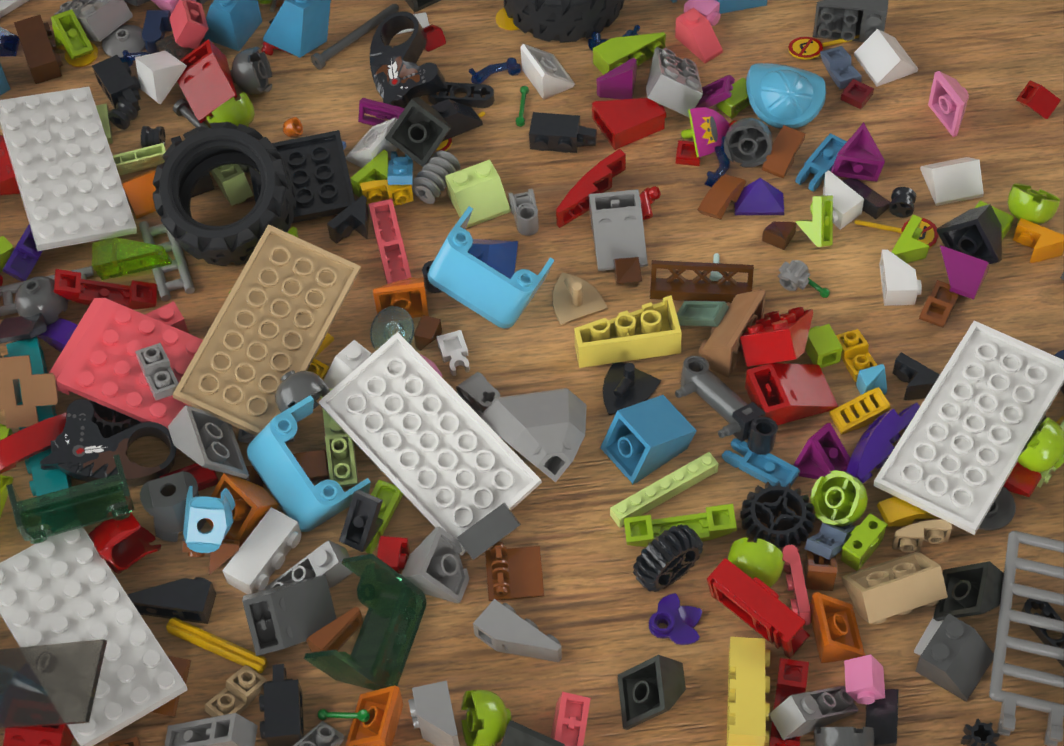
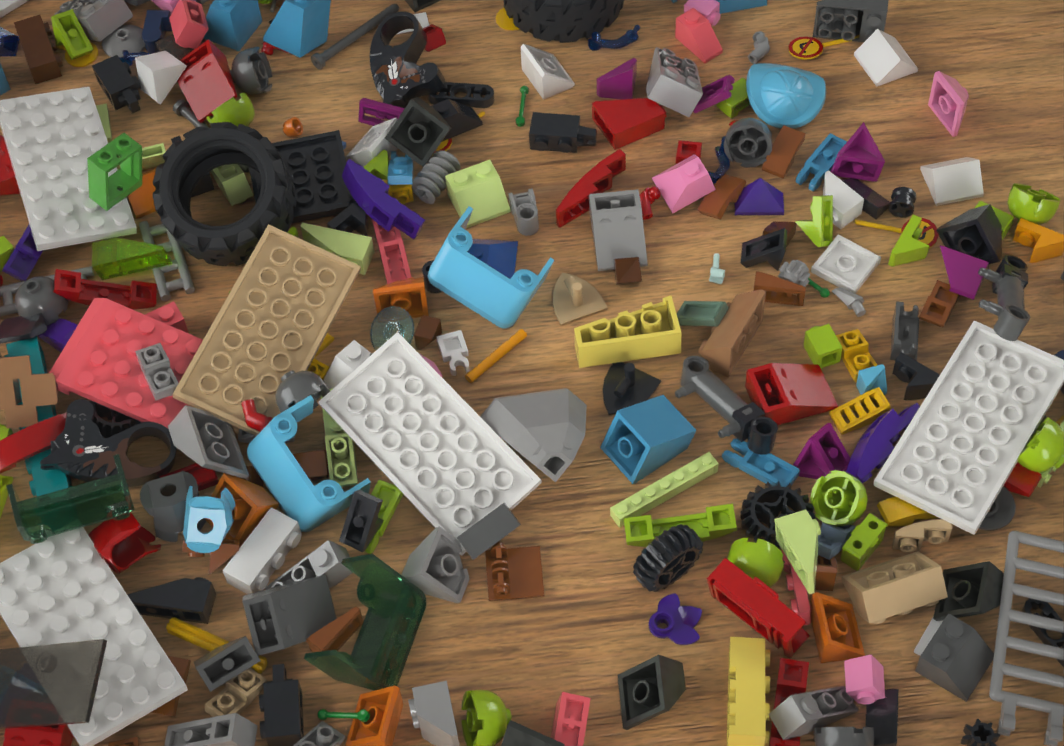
(123, 114): black wheel -> none
(129, 177): none -> bright green window
(152, 136): black wheel -> none
(226, 662): none -> dark grey slope
(252, 418): none -> red arm
(347, 245): none -> yellowish green slope
(373, 199): none -> dark purple slope
(394, 552): red brick -> none
(477, 392): light grey piece -> none
(495, 356): none -> light orange bar
(510, 65): clear blue piece -> none
(511, 634): light grey slope -> none
(622, 49): lime slope -> none
(684, 183): none -> bright pink slope
(697, 289): reddish brown fence -> none
(706, 130): dark pink shield -> none
(761, 47): none -> light grey arm
(765, 248): none -> black slope
(777, 337): red slope -> none
(779, 290): none -> dark orange slope
(799, 541): none -> yellowish green slope
(839, 66): sand blue slope -> none
(845, 264): none -> white tile
(851, 300): none -> light grey bar
(857, 94): dark red plate -> none
(898, 280): white slope -> none
(904, 332): none -> dark grey hinge
(1009, 285): none -> dark grey piece
(1038, 99): red panel -> none

